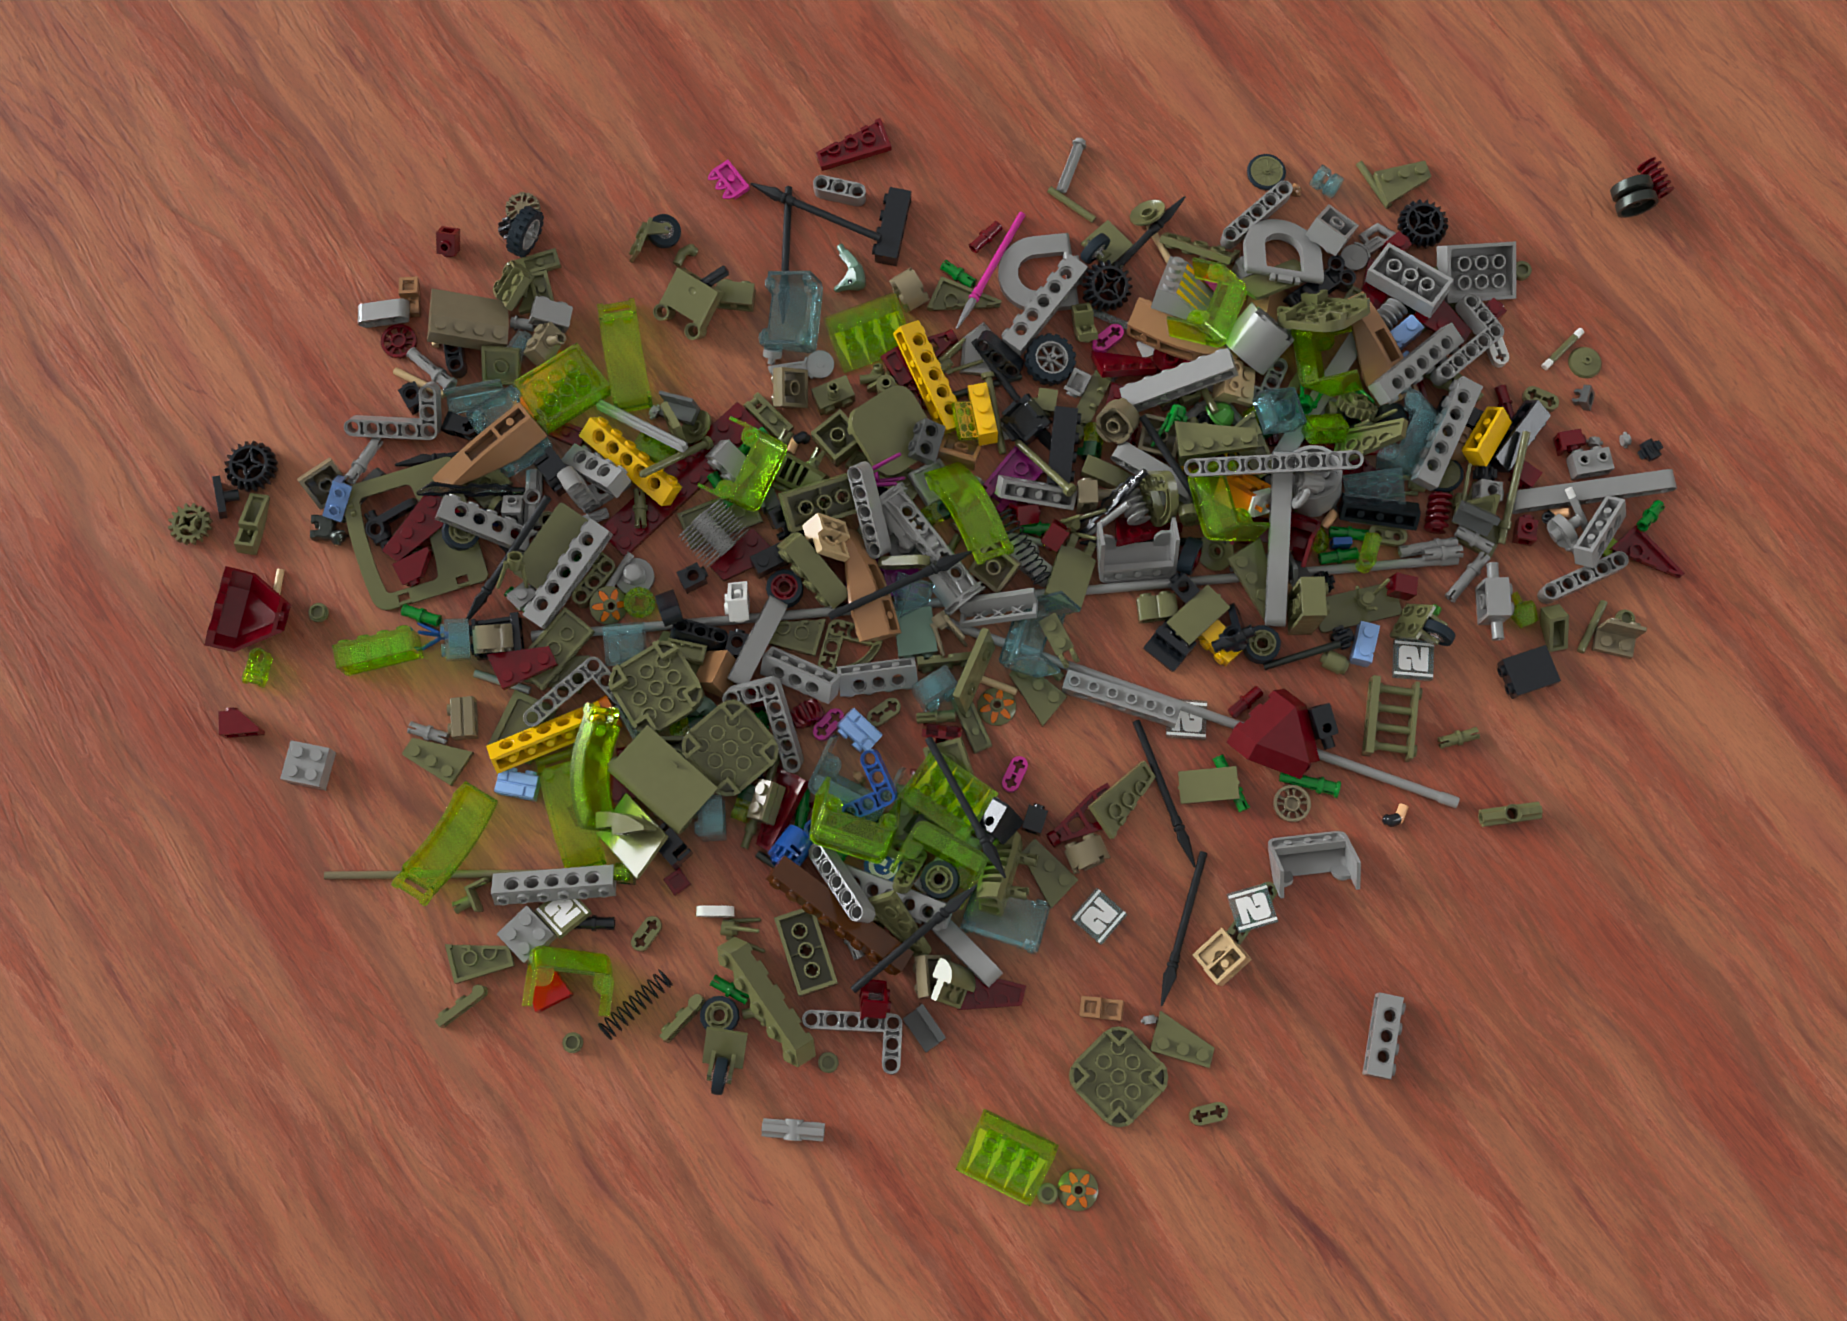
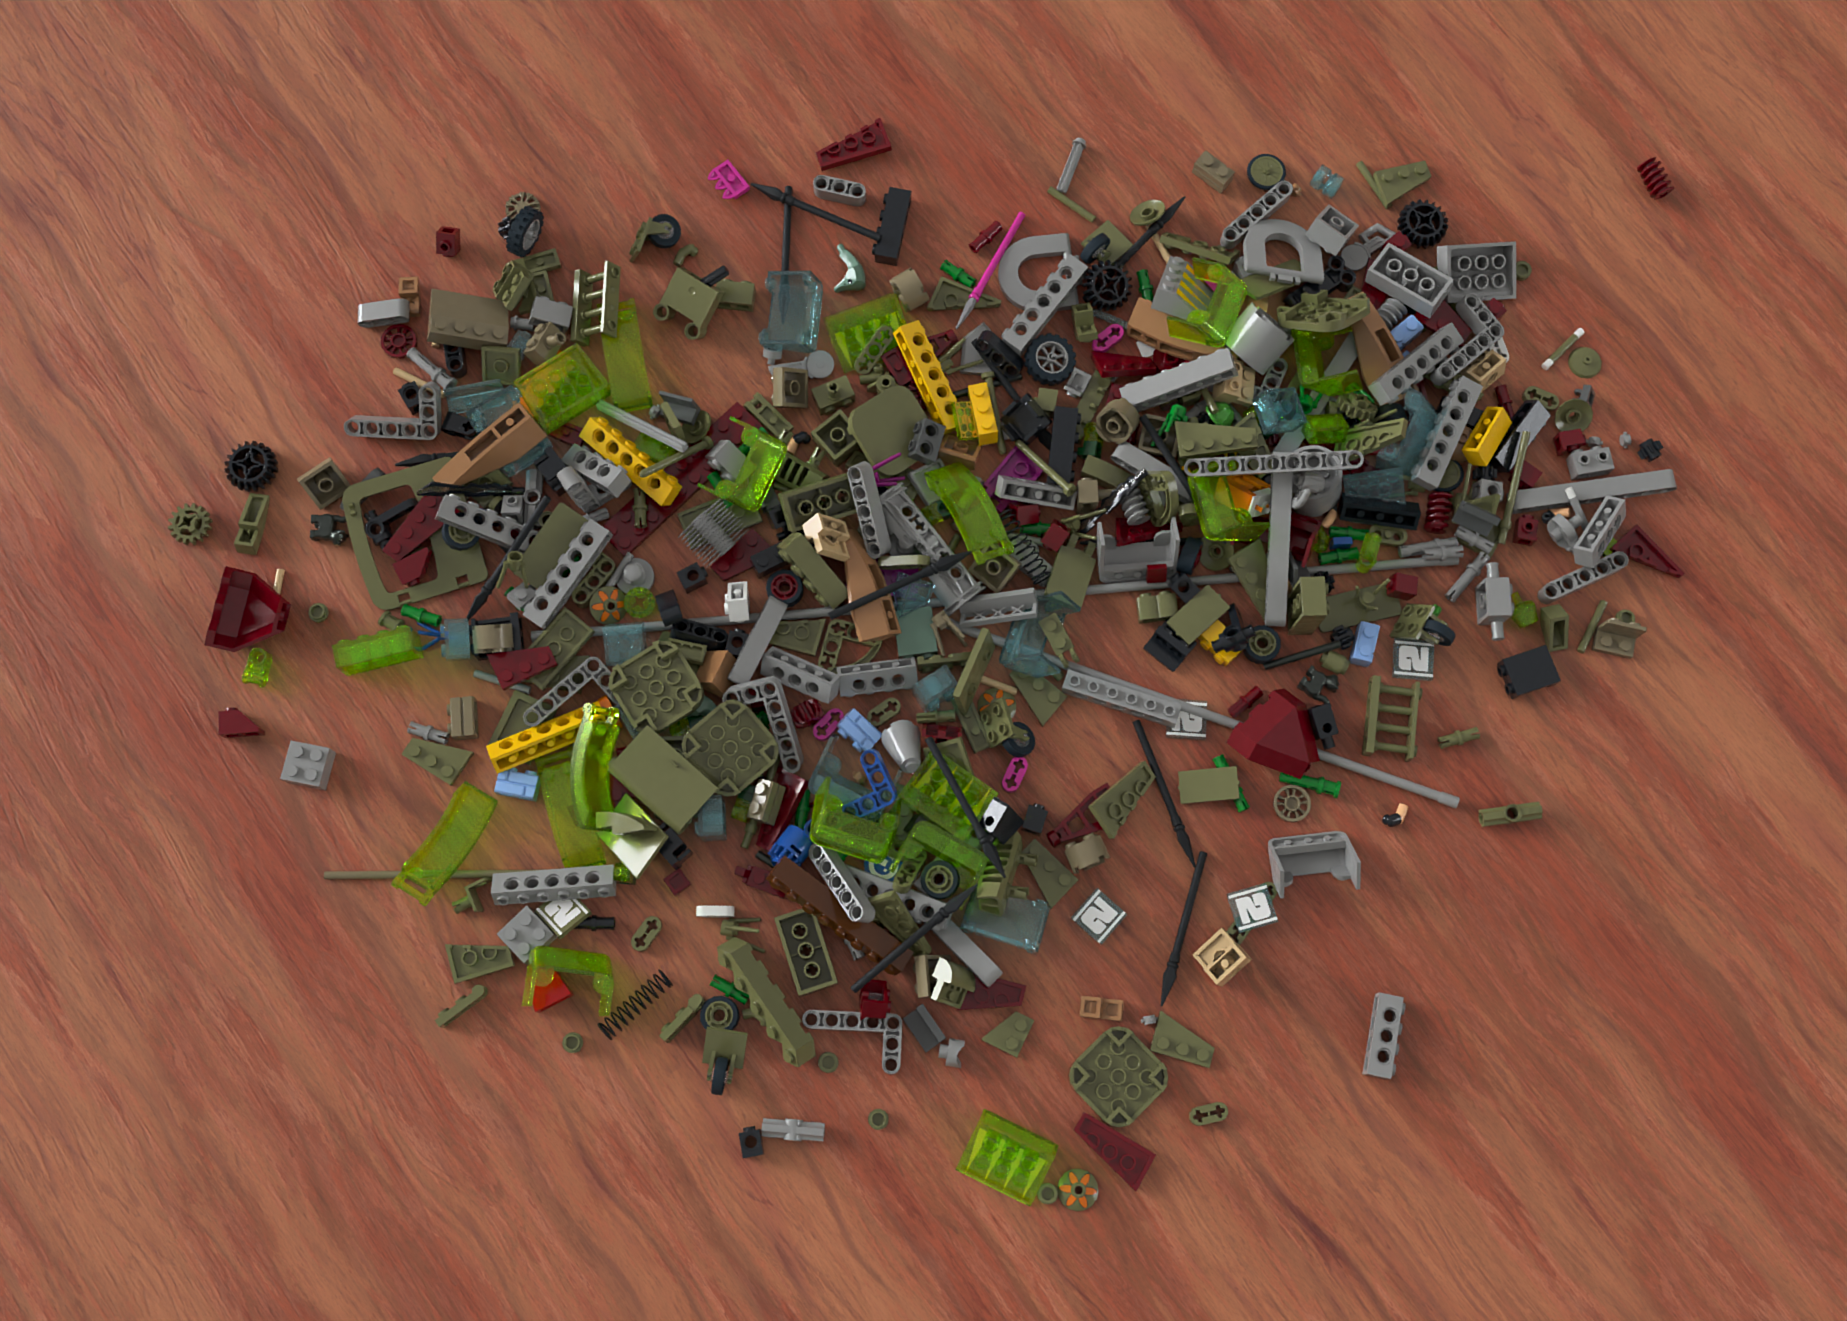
(223, 496): black tile -> none
(337, 499): medium blue bracket -> none
(360, 465): light grey pin -> none
(389, 621): none -> olive bush
(583, 302): none -> olive fence
(747, 1151): none -> black brick
(756, 878): none -> dark red hinge
(869, 364): none -> olive beam
(878, 1119): none -> olive plate
(903, 744): none -> light grey cone
(951, 1051): none -> light grey piece
(1001, 731): none -> olive plate
(1010, 1034): none -> olive wing
(1111, 516): light grey bar -> none
(1119, 1152): none -> dark red wing
(1145, 286): none -> green pin
(1156, 573): none -> dark red tile
(1213, 172): none -> dark tan brick
(1315, 685): none -> pearl dark grey animal
(1485, 368): none -> tan brick
(1581, 418): none -> olive dish
(1634, 195): pearl dark grey wheel -> none
(1650, 515): green pin -> none

